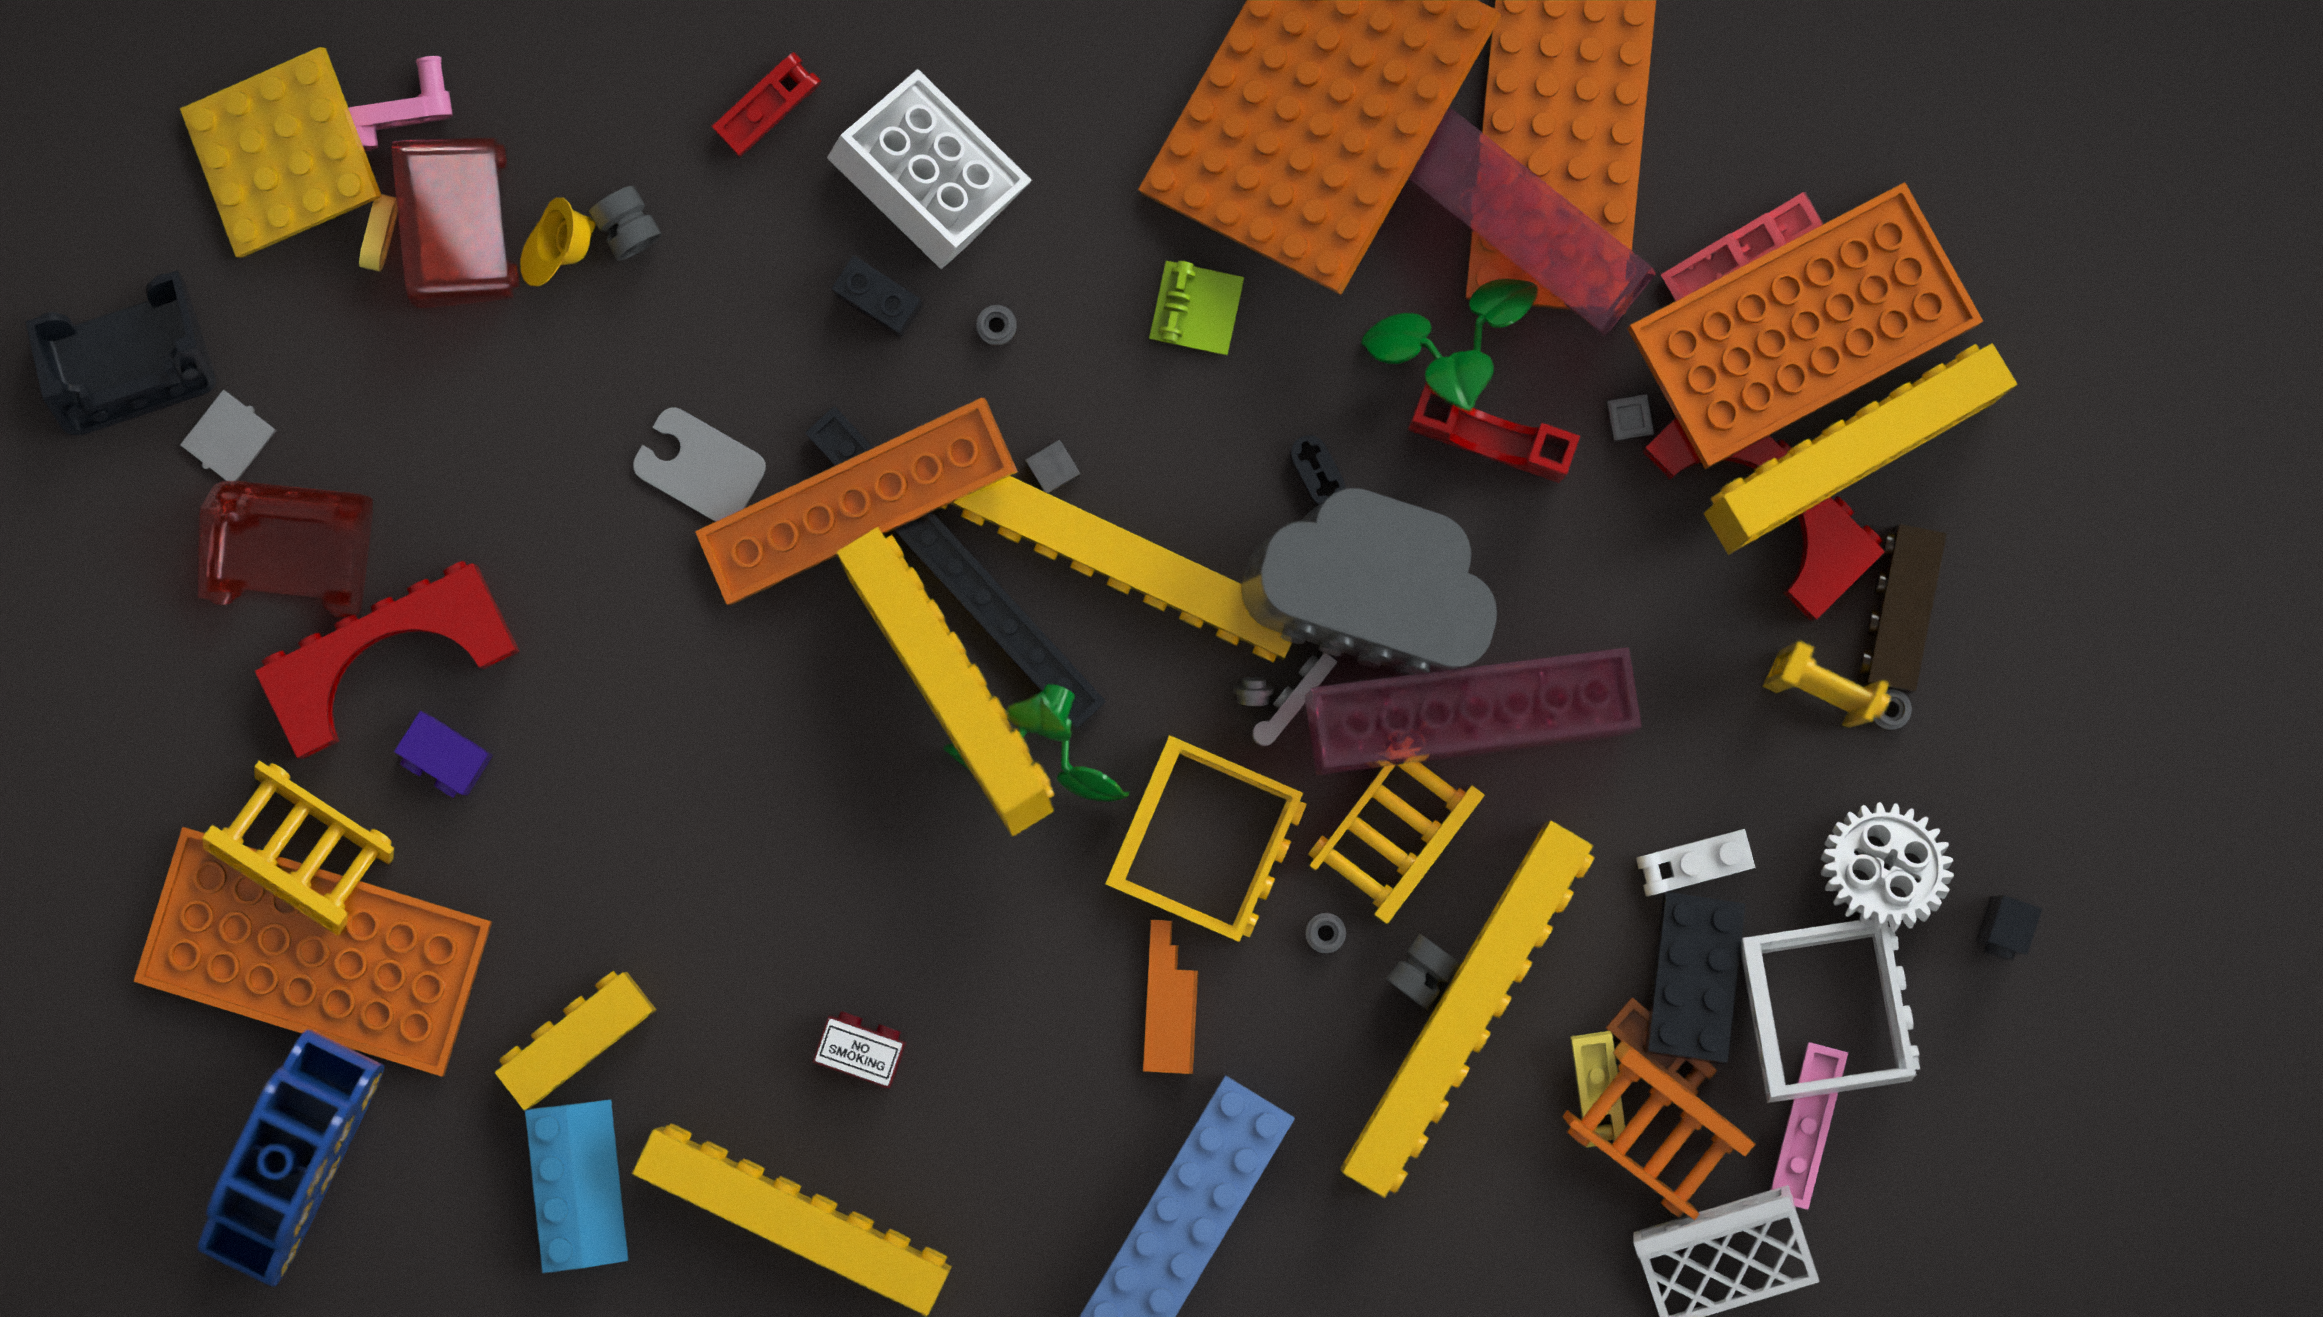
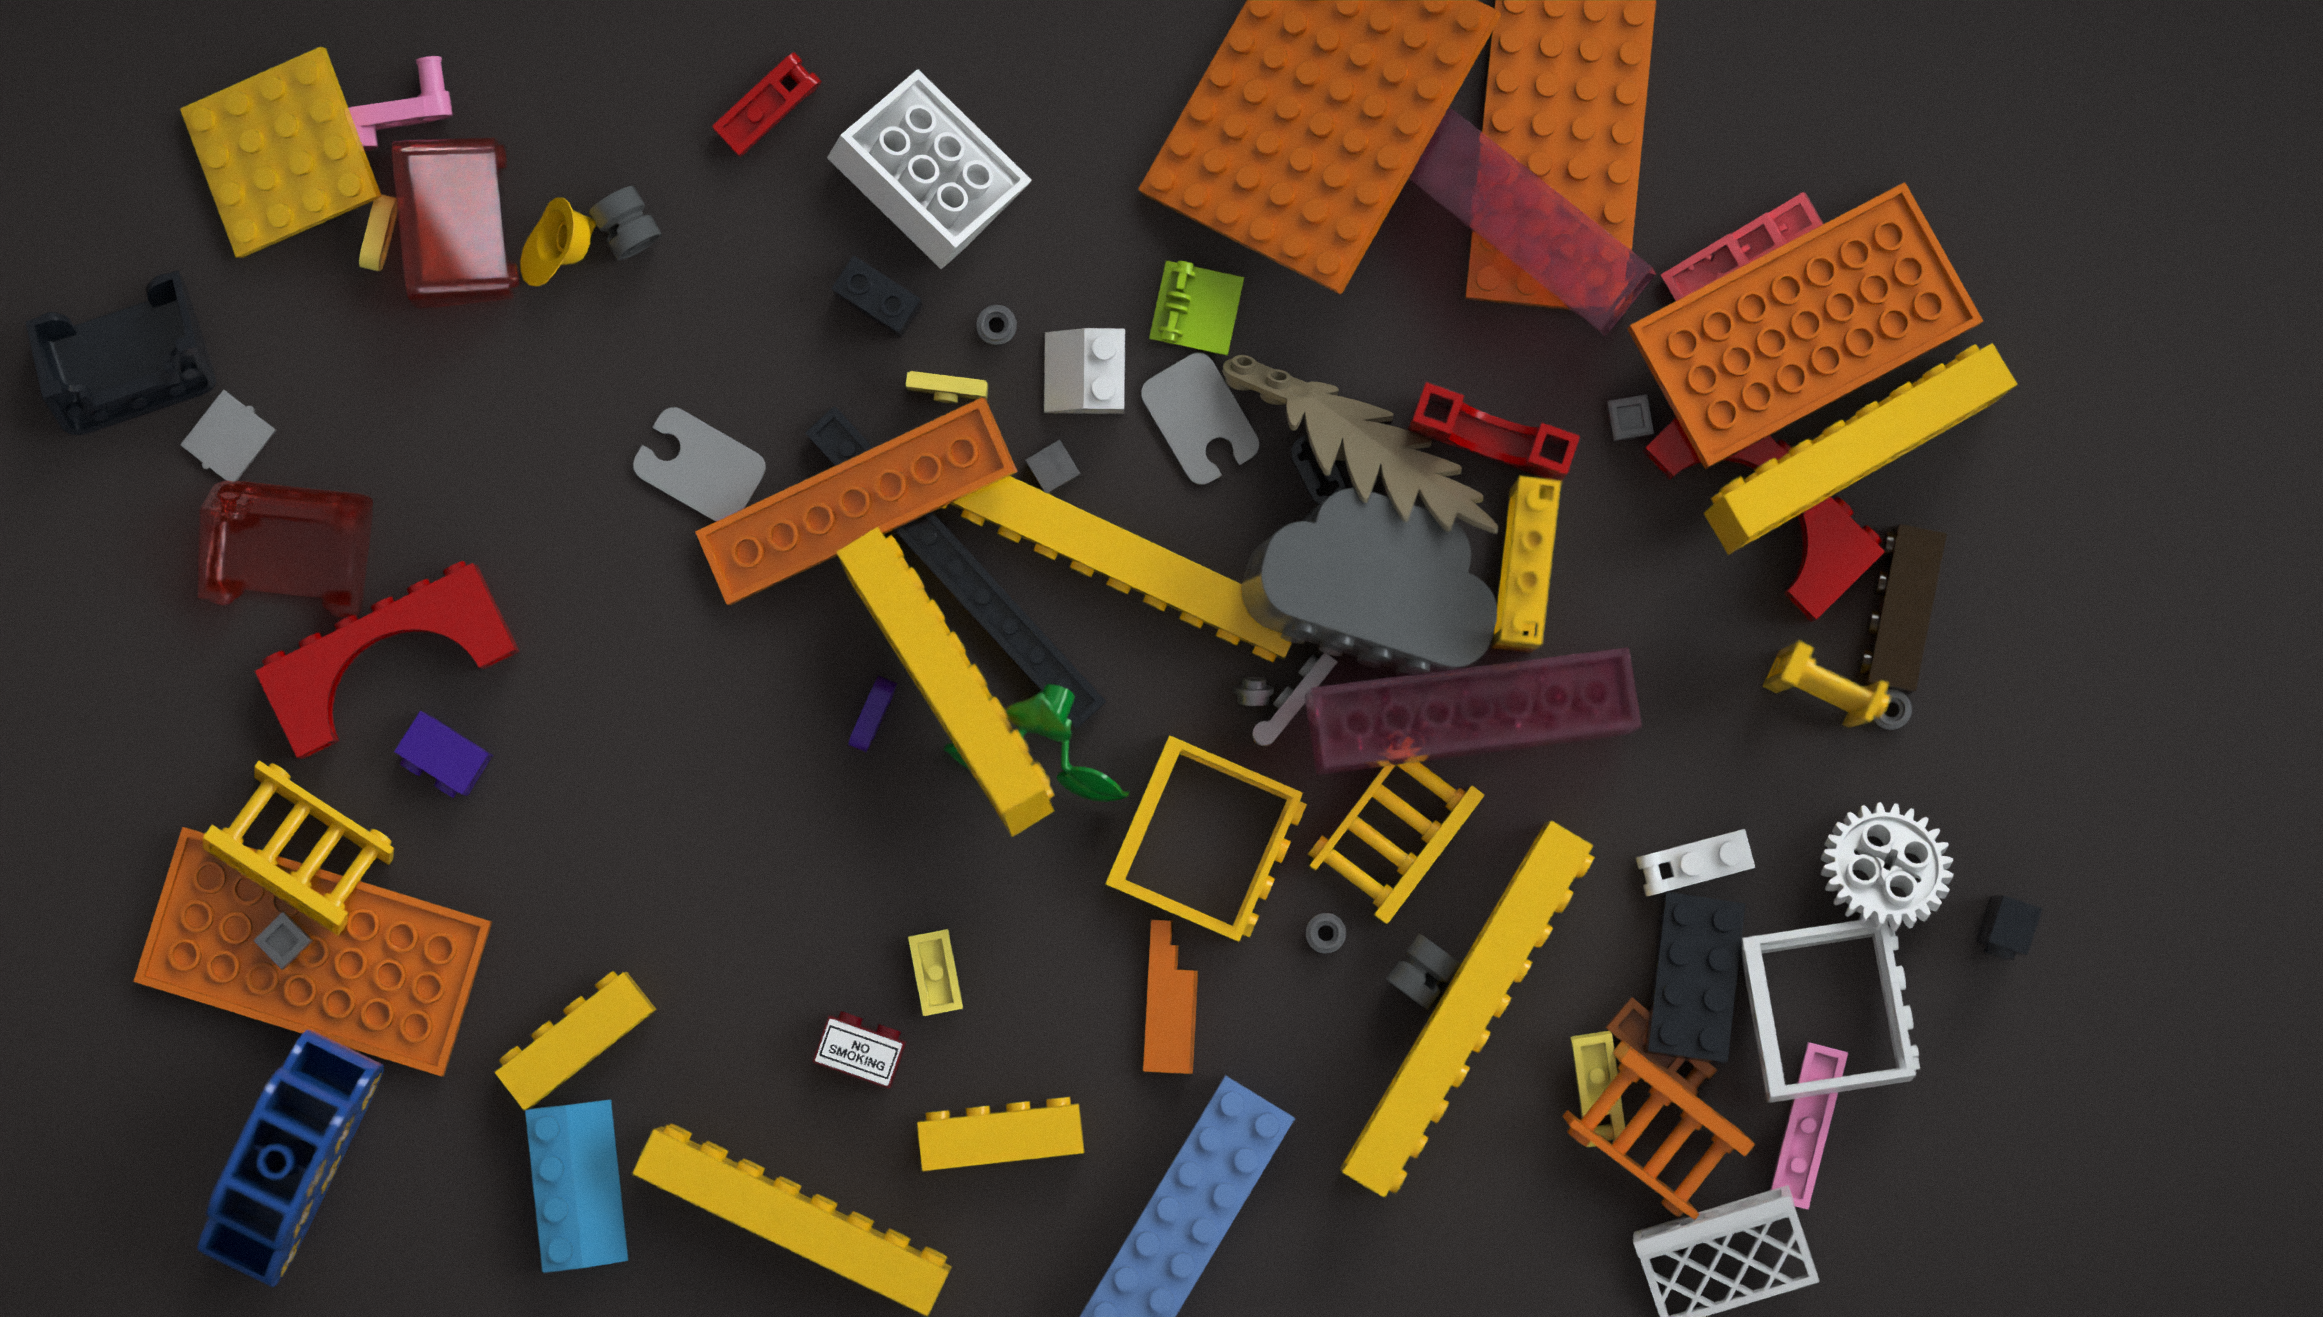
(283, 940): none -> flat silver plate
(872, 714): none -> dark purple beam
(935, 972): none -> light yellow plate
(945, 387): none -> light yellow plate
(1000, 1136): none -> yellow brick
(1085, 371): none -> white slope
(1192, 409): none -> light grey piece
(1353, 433): none -> dark tan plant
(1462, 374): green plant -> none
(1526, 564): none -> yellow window

